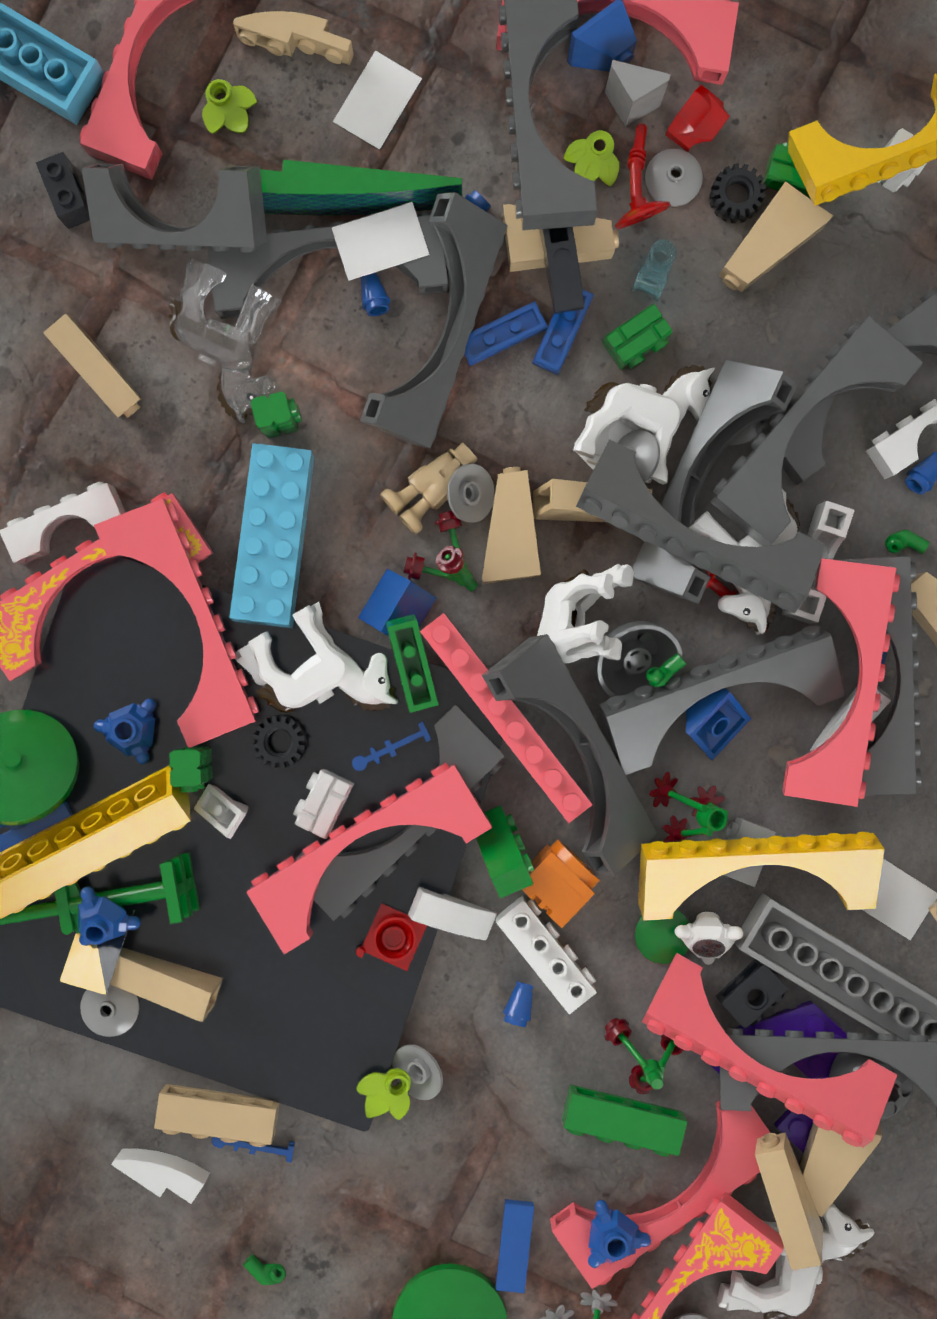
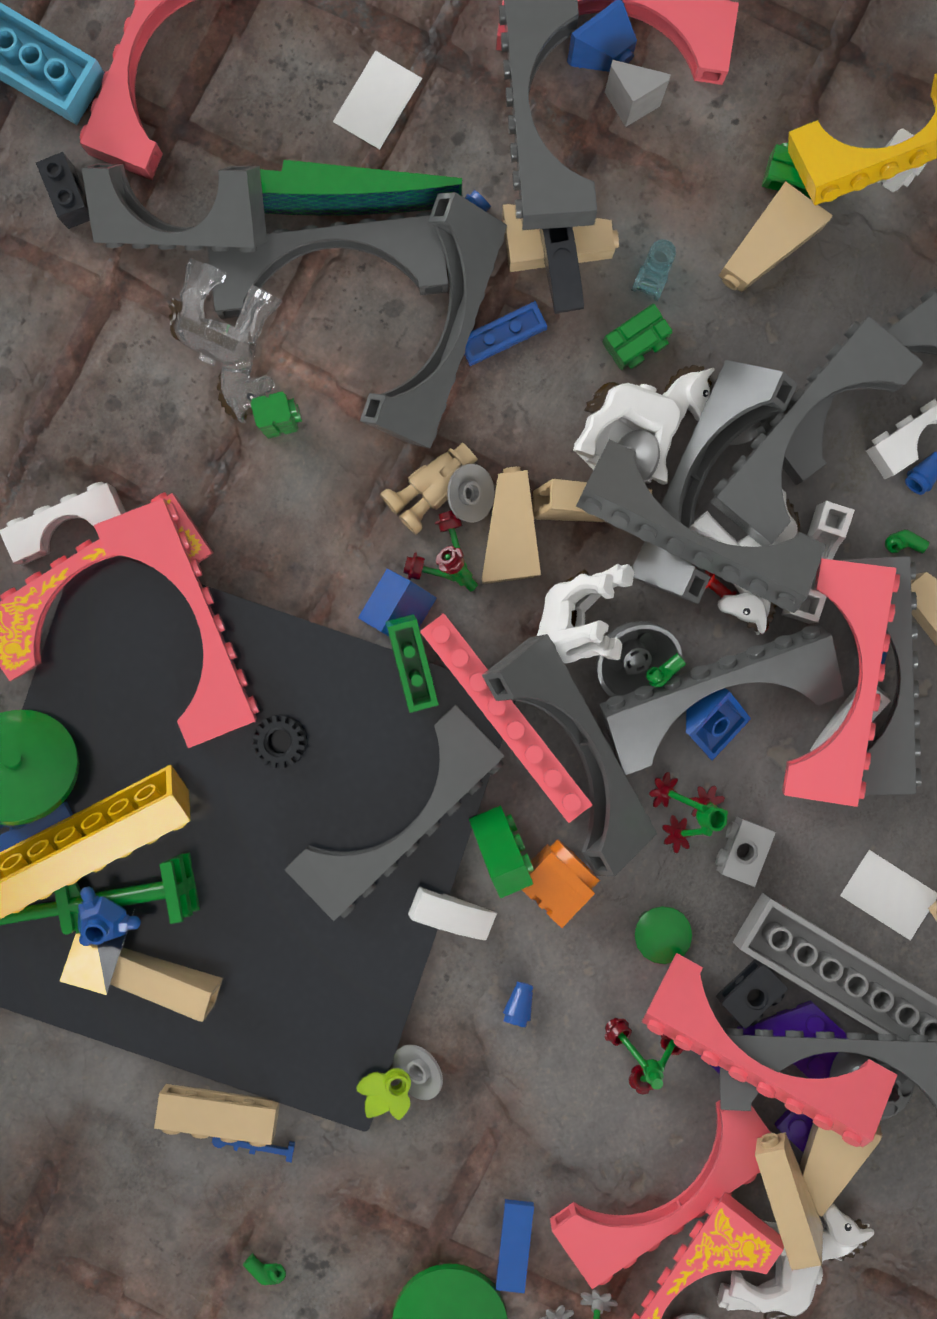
(93, 366): tan slope -> none
(124, 1012): light grey dish -> none
(130, 729): blue rock -> none
(162, 1171): white slope -> none
(191, 768): green brick -> none
(221, 810): white slope -> none
(229, 110): lime plate -> none
(272, 536): medium azure brick -> none
(284, 31): tan slope -> none
(288, 894): coral arch -> none
(319, 674): white animal -> none
(323, 802): white brick -> none
(360, 762): blue piece -> none
(374, 297): blue cone -> none
(380, 241): white sticker -> none
(392, 937): red hat -> none
(545, 953): white brick -> none
(560, 337): blue tile -> none
(591, 162): lime plate -> none
(613, 1236): blue rock -> none
(624, 1120): green brick -> none
(639, 206): red dish -> none
(664, 186): light grey dish -> none
(678, 869): yellow arch -> none
(698, 119): red slope -> none
(708, 936): white rock -> none
(748, 181): black tyre -> none

